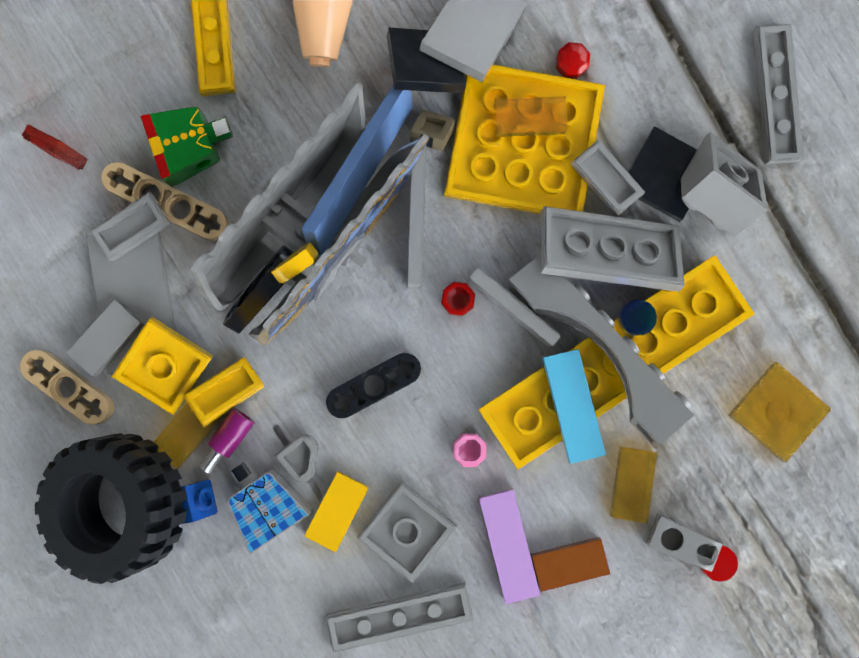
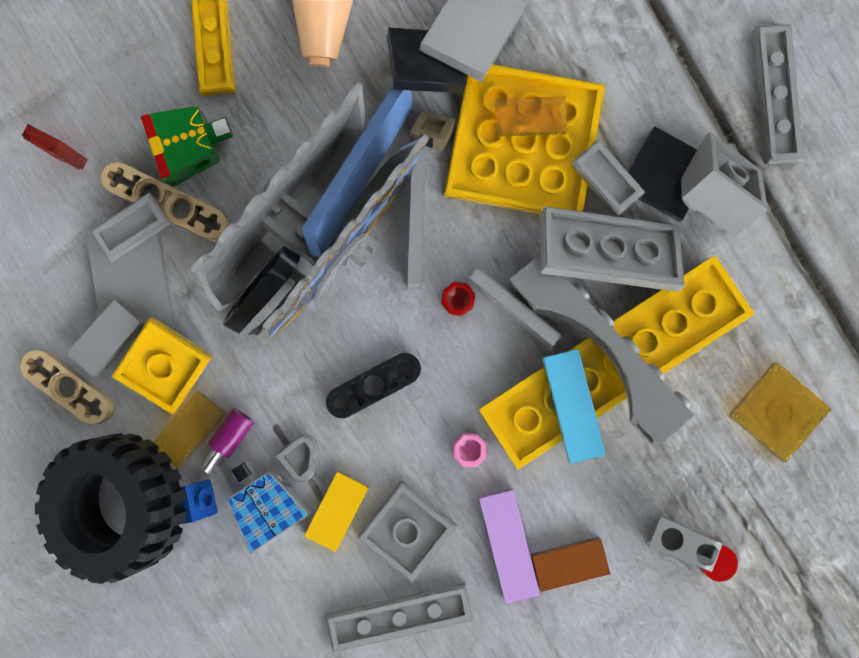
(223, 391): yellow tile -> none
(295, 263): yellow tile -> none
(572, 60): red tile -> none
(633, 484): clear yellow tile -> none
(637, 317): clear blue tile -> none

